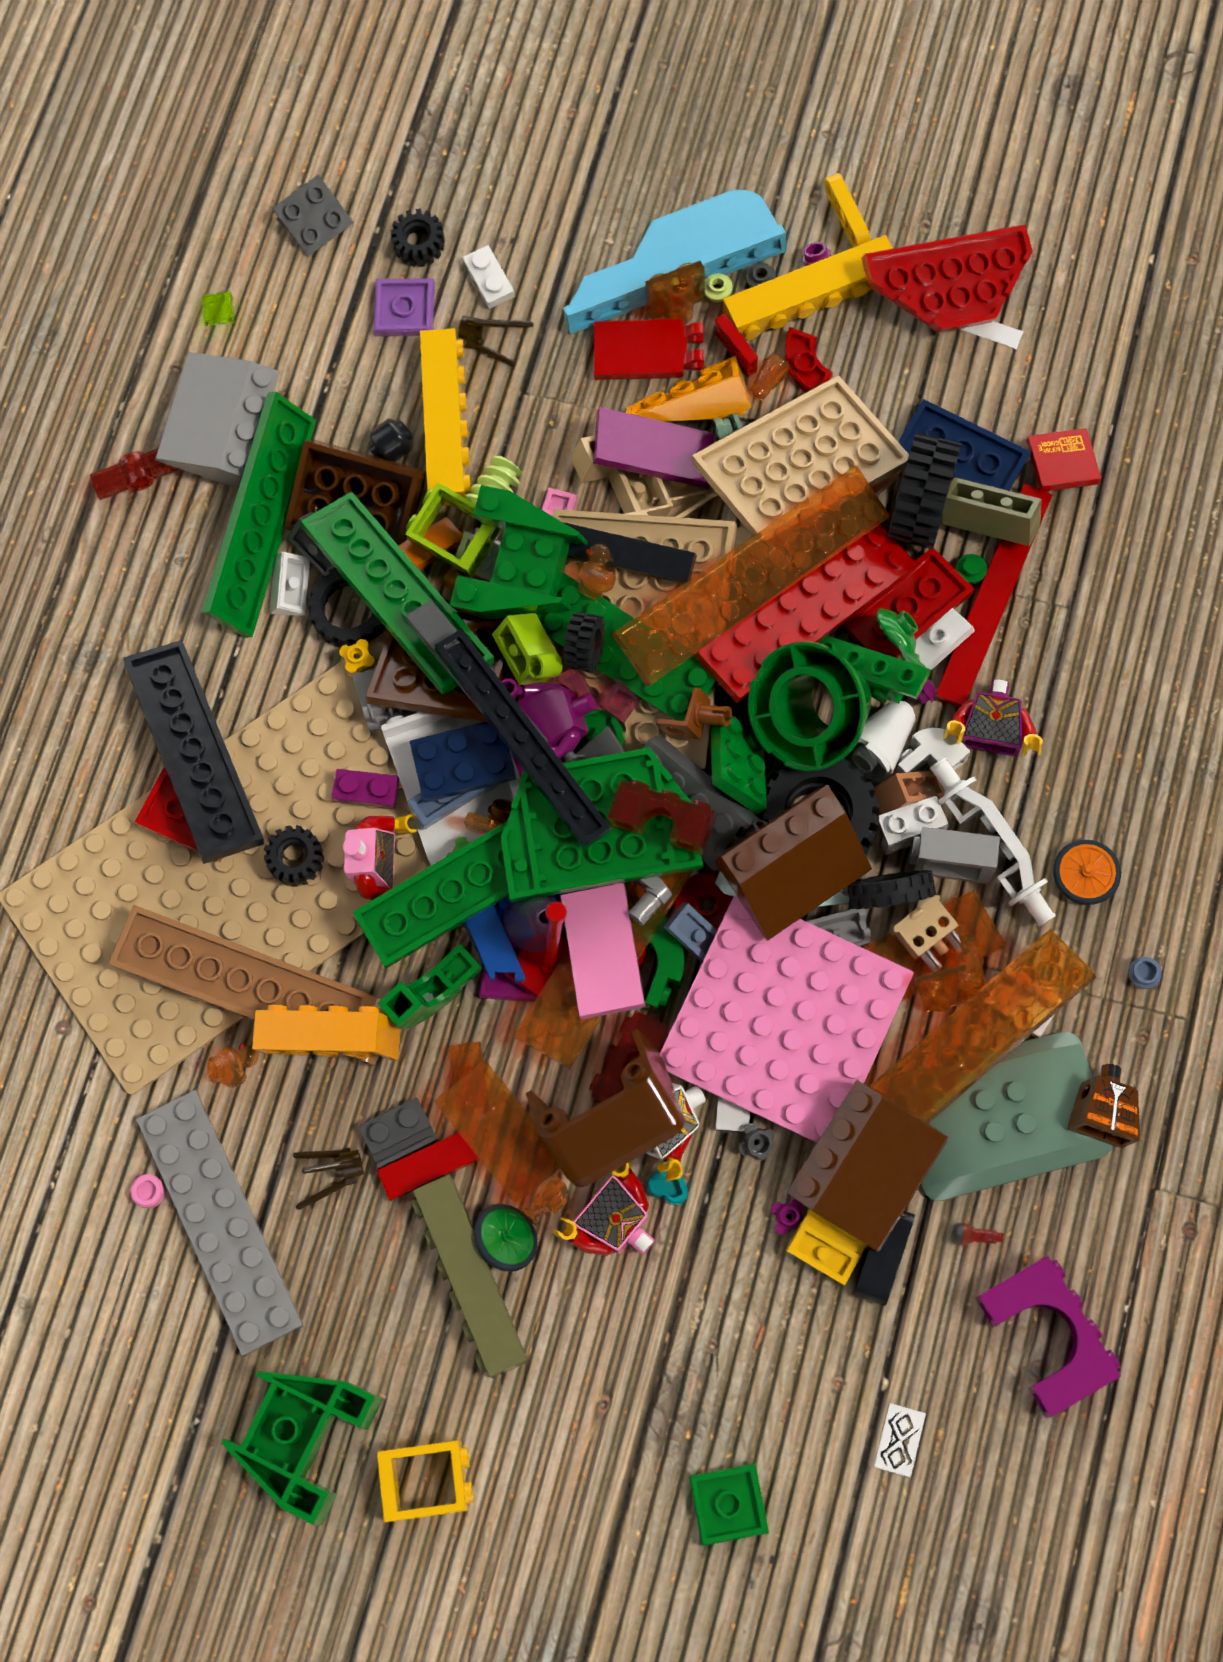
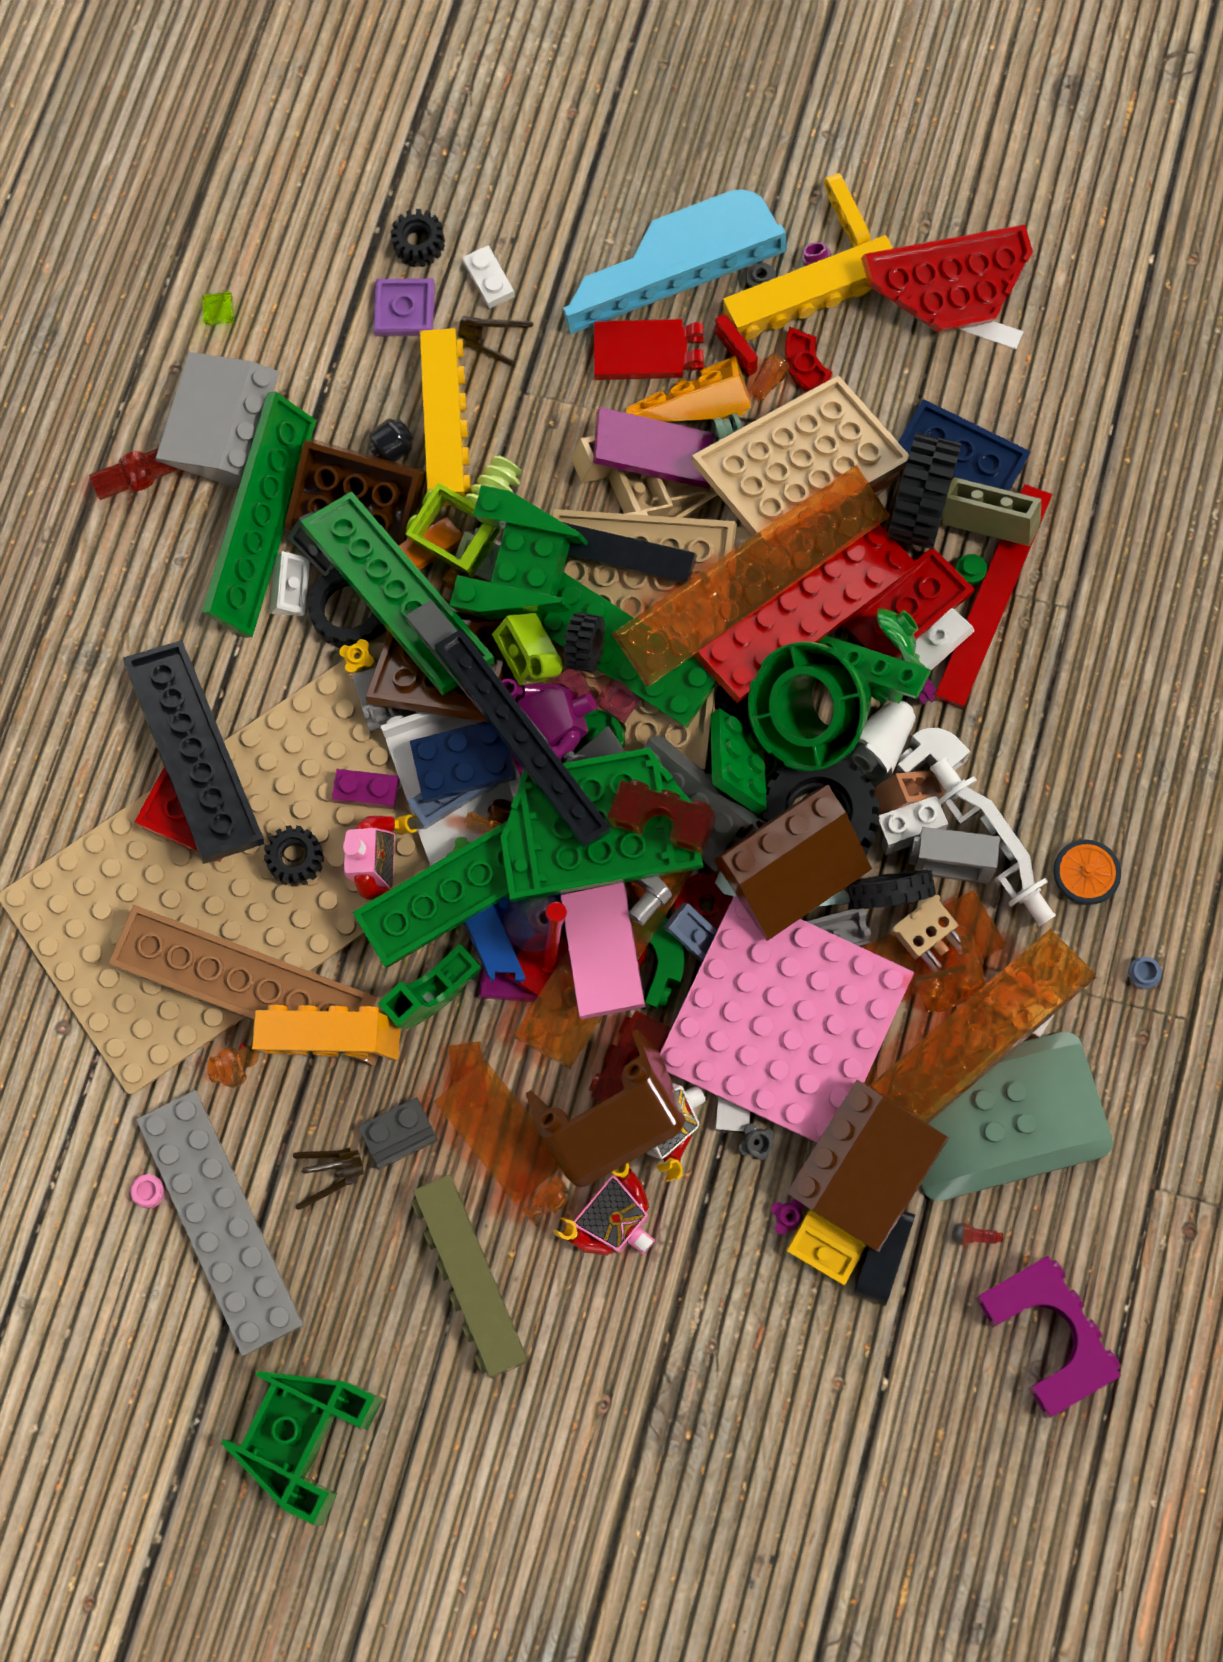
(312, 215): dark grey hinge -> none
(390, 1487): yellow window -> none
(426, 1166): red tile -> none
(505, 1237): green wheel -> none
(558, 500): bright pink tile -> none
(593, 576): clear orange animal -> none
(673, 1191): teal tile -> none
(676, 292): clear orange plate -> none
(698, 714): dark orange bracket -> none
(717, 295): yellowish green plate -> none
(728, 1504): green tile -> none
(900, 1440): white sticker -> none
(994, 723): torso -> none
(1063, 460): tile -> none
(1107, 1109): reddish brown torso -> none

